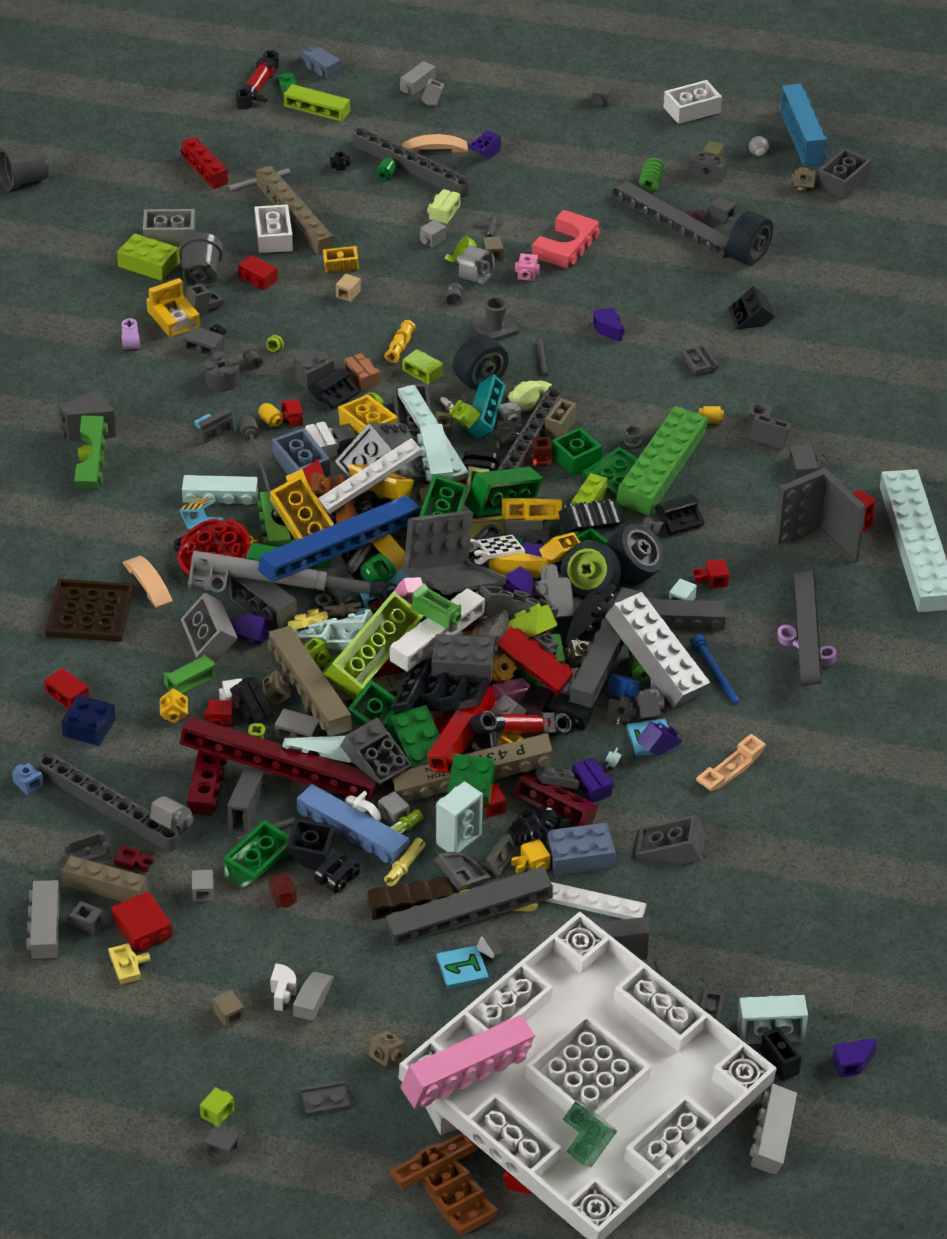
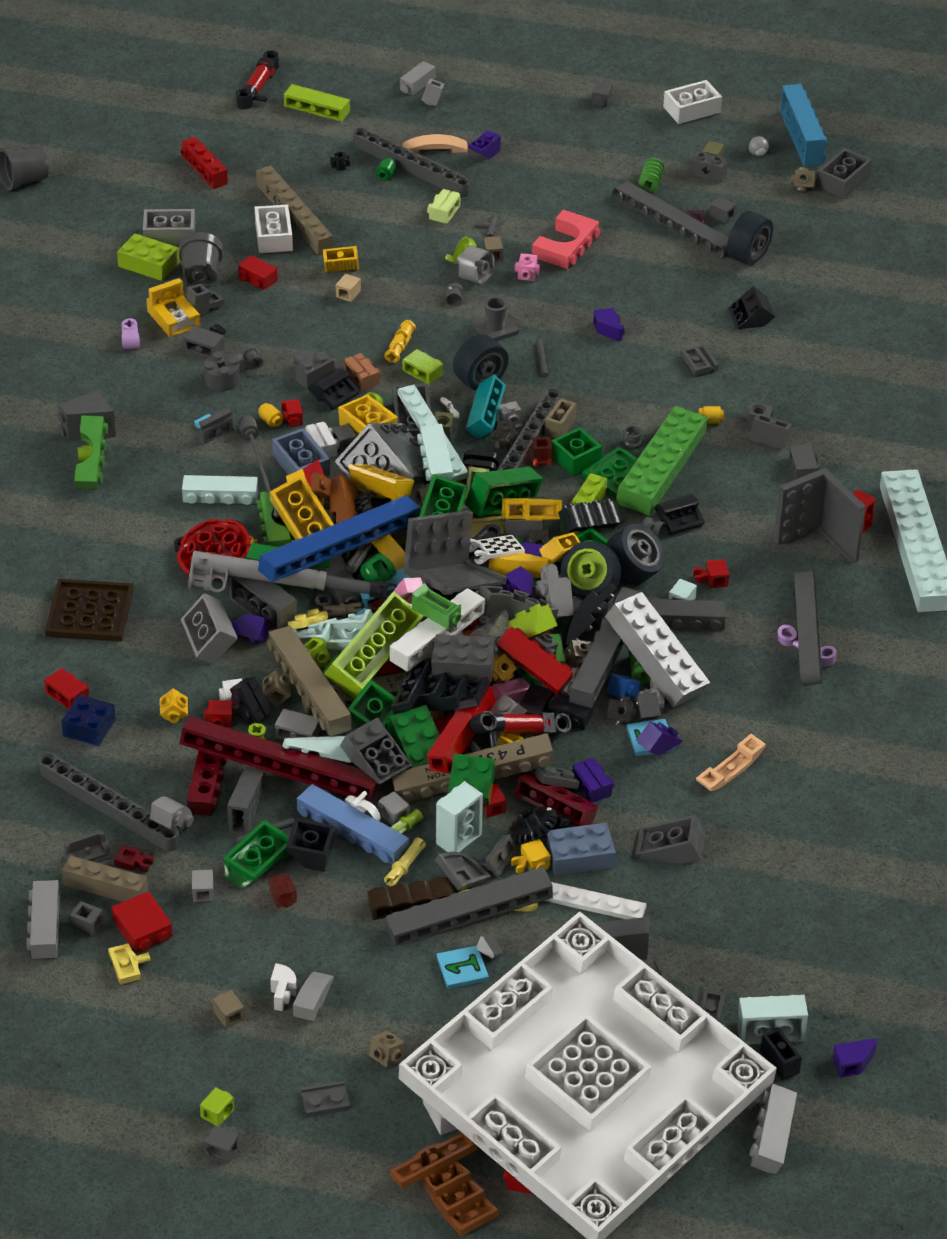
(25, 775): medium blue brick -> none
(150, 580): light nougat slope -> none
(191, 675): bright green window -> none
(196, 505): medium azure piece -> none
(251, 182): light grey piece -> none
(275, 343): lime plate -> none
(285, 81): green plate -> none
(321, 62): sand blue brick -> none
(337, 872): black brick -> none
(370, 475): white plate -> none
(432, 233): light grey brick -> none
(464, 414): lime brick -> none
(467, 1062): bright pink brick -> none
(528, 394): yellowish green piece -> none
(593, 1133): clear green brick -> none
(612, 759): light aqua plate -> none
(699, 643): blue piece -> none

